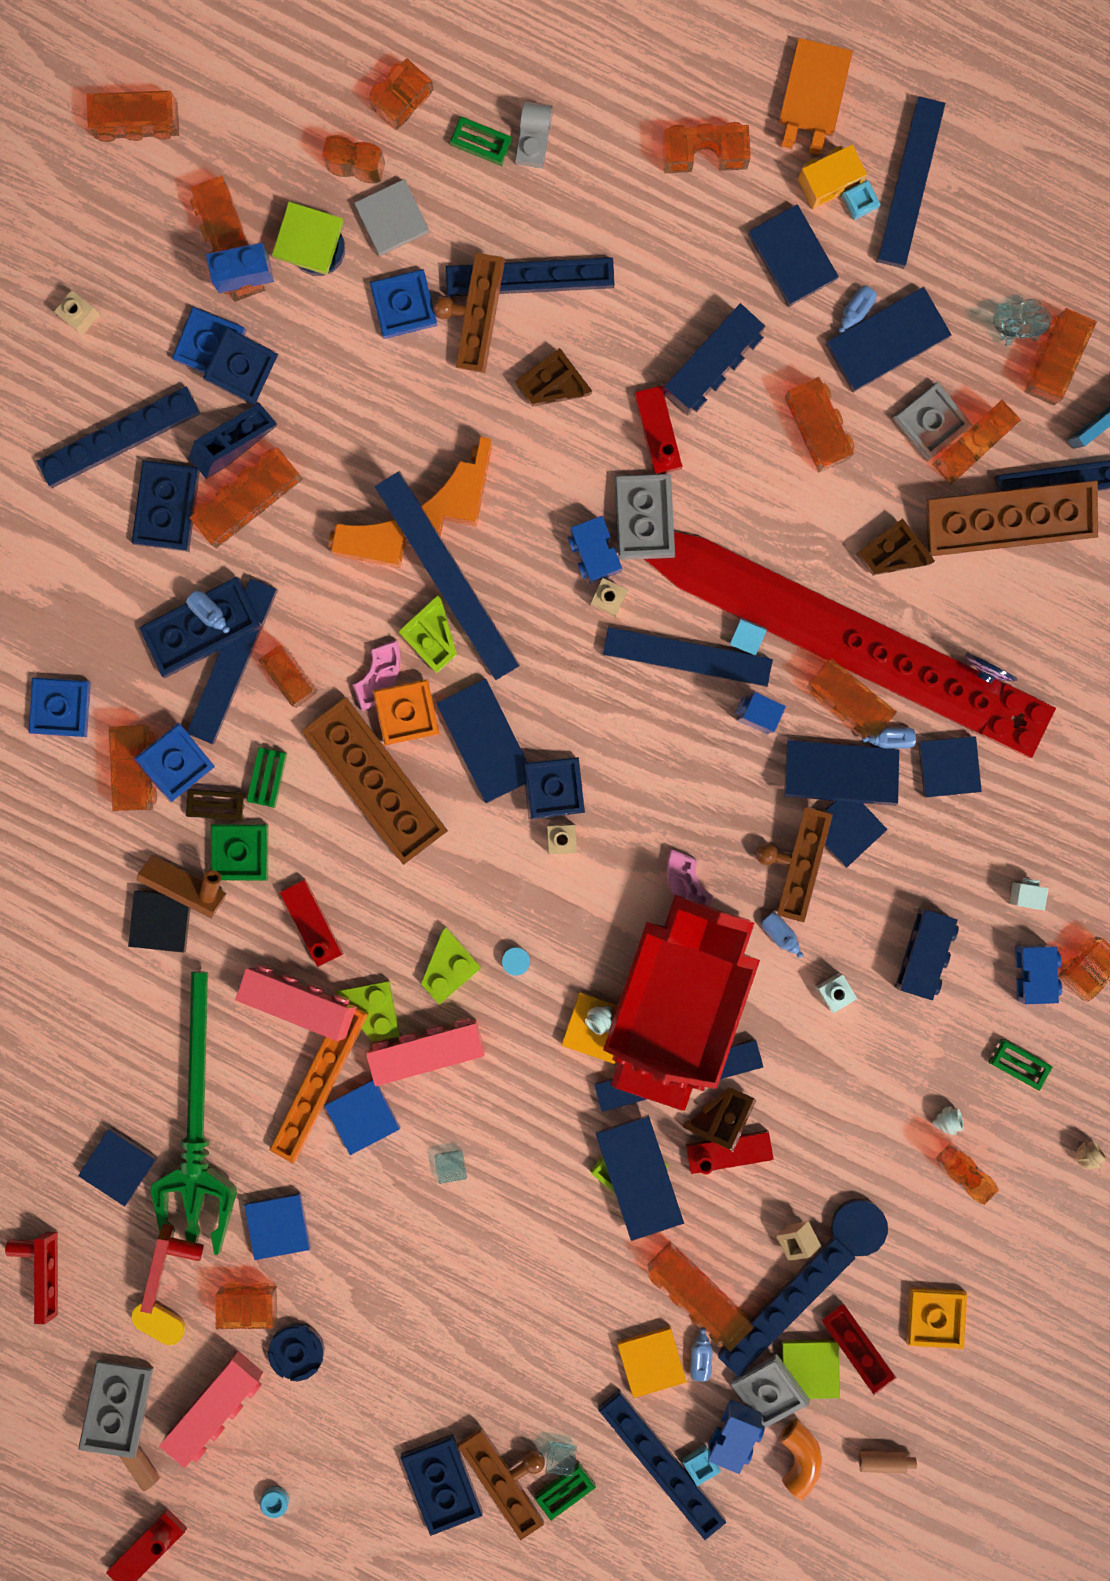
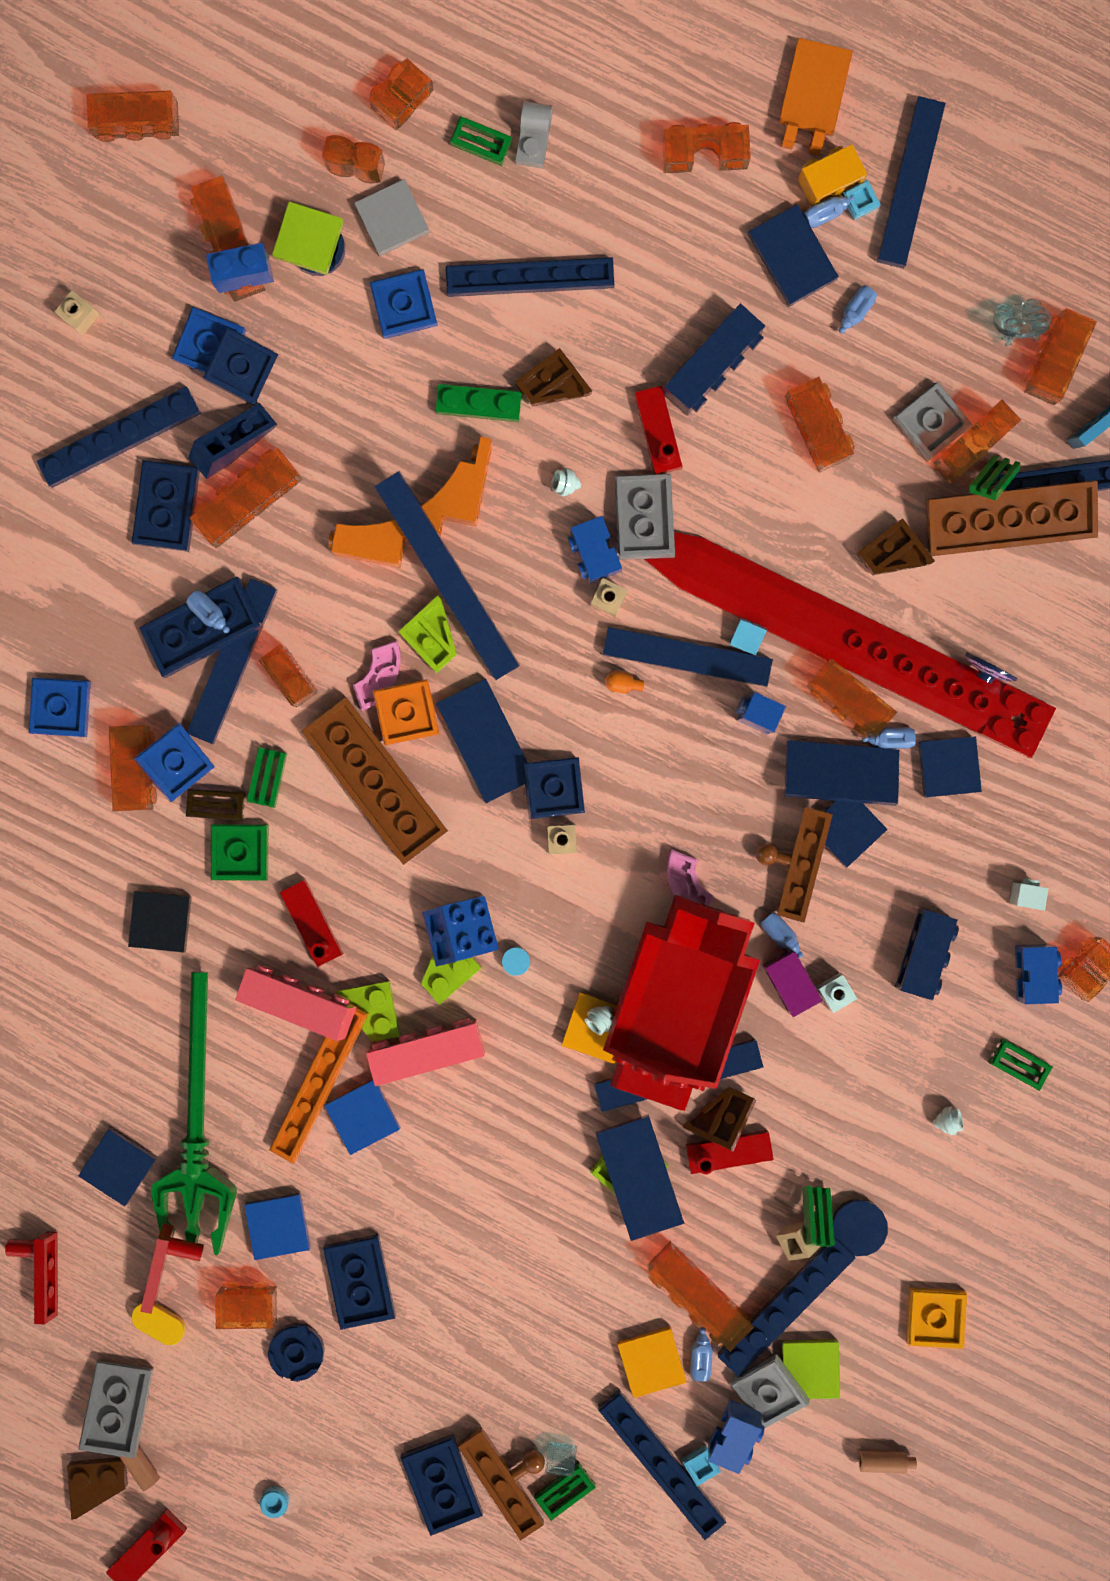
(94, 1482): none -> reddish brown wing
(184, 887): dark orange piece -> none
(211, 1409): coral brick -> none
(359, 1281): none -> dark blue tile
(450, 1166): clear light blue tile -> none
(460, 930): none -> blue bracket
(477, 313): dark orange plate -> none
(478, 403): none -> green plate
(565, 482): none -> light aqua plate
(622, 682): none -> orange cylinder
(792, 983): none -> magenta panel
(807, 1459): orange cylinder -> none
(821, 1216): none -> green tile
(827, 210): none -> medium blue piece
(859, 1349): red piece -> none
(888, 339): dark blue tile -> none
(967, 1174): clear orange brick -> none
(999, 467): none -> green tile
(1090, 1155): tan plate -> none

